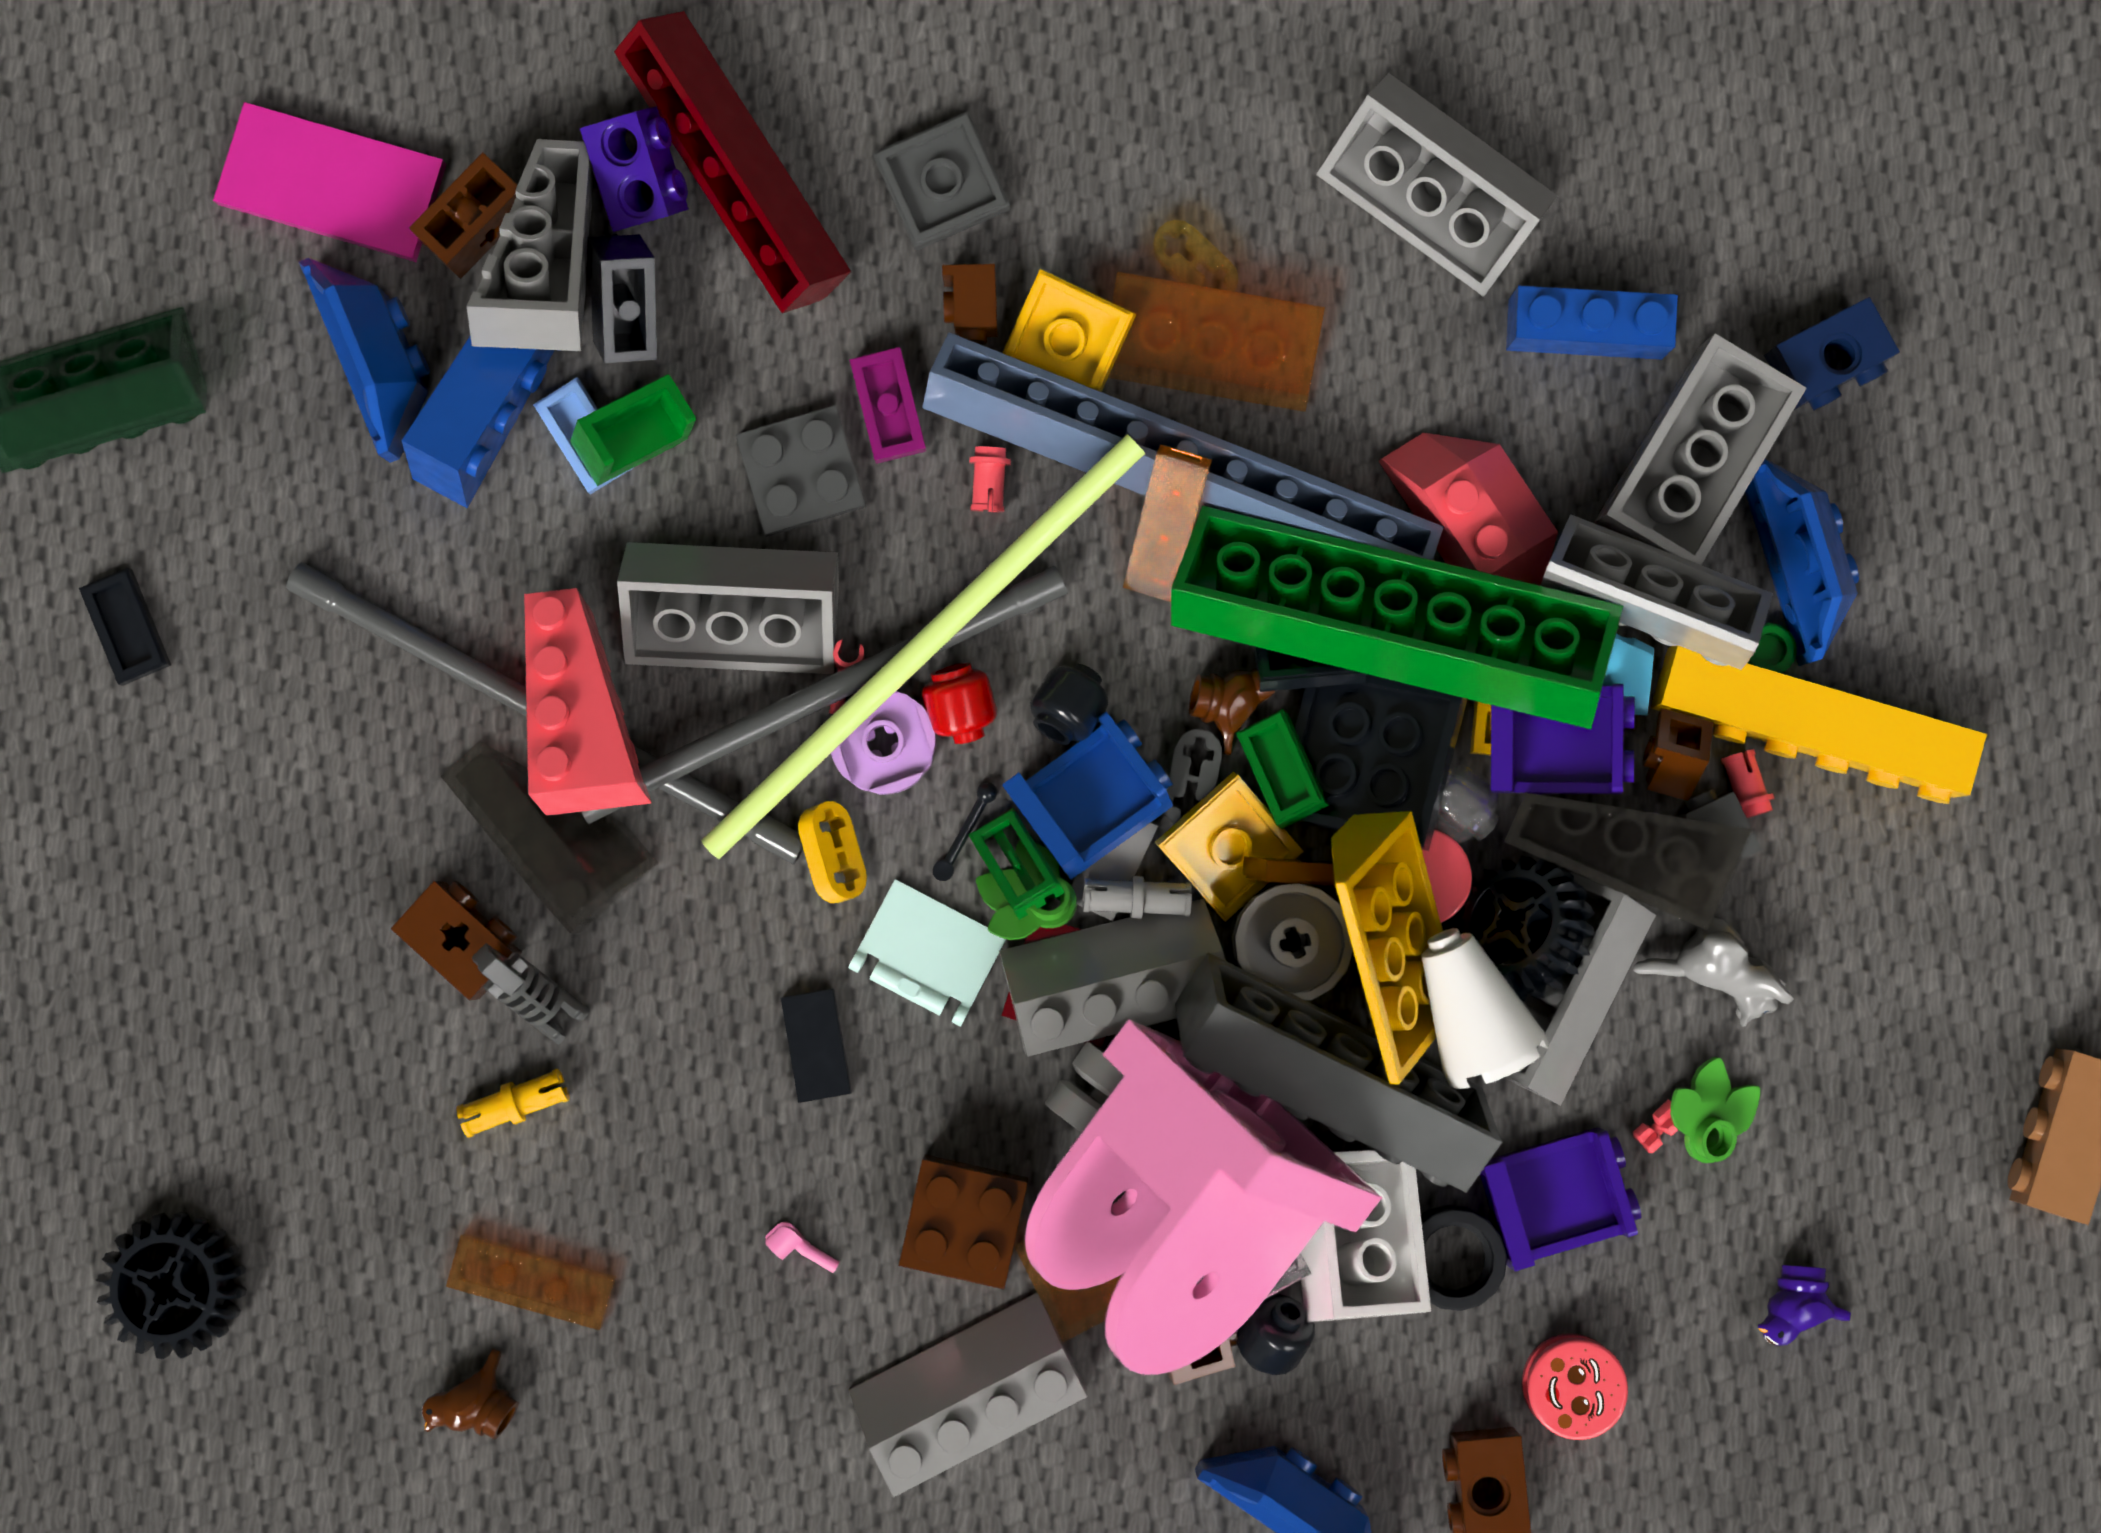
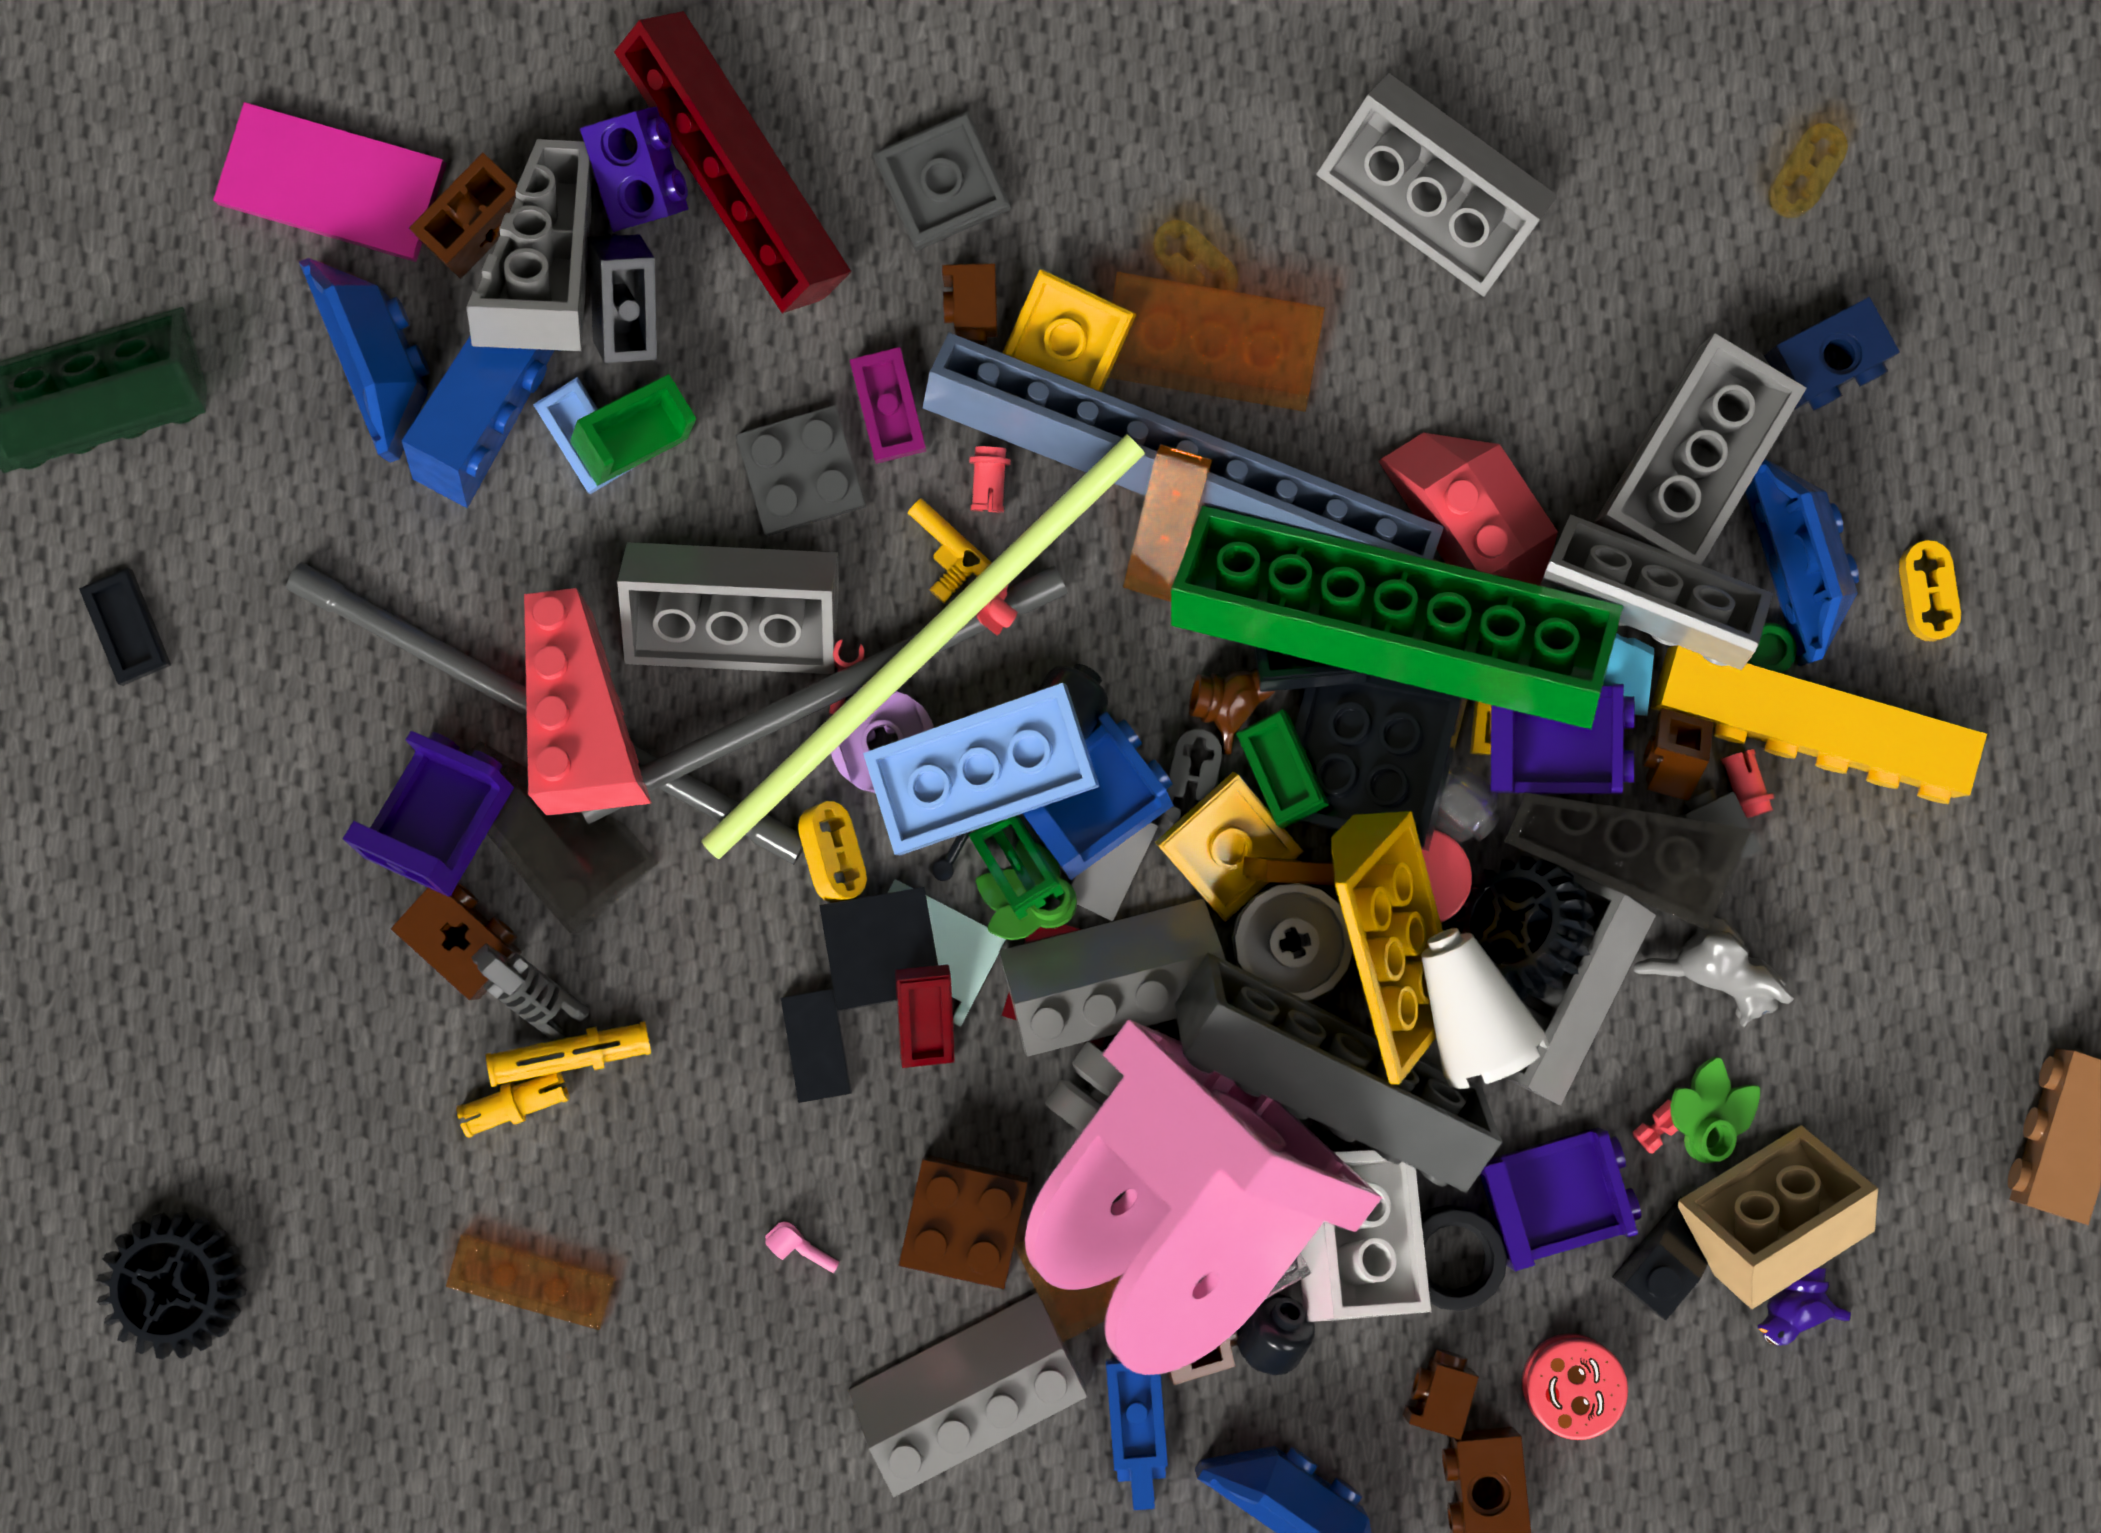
(434, 814): none -> dark purple panel
(473, 1404): reddish brown animal -> none
(633, 1042): none -> yellow pin
(873, 939): none -> black tile
(925, 1016): none -> dark red tile
(951, 552): none -> yellow hose
(959, 702): red head -> none
(981, 769): none -> light blue plate
(997, 613): none -> coral hand
(1137, 897): light grey pin -> none
(1137, 1430): none -> blue hinge
(1442, 1394): none -> reddish brown brick
(1591, 322): blue brick -> none
(1664, 1265): none -> black slope
(1779, 1215): none -> tan slope
(1817, 177): none -> clear yellow beam
(1917, 593): none -> yellow beam

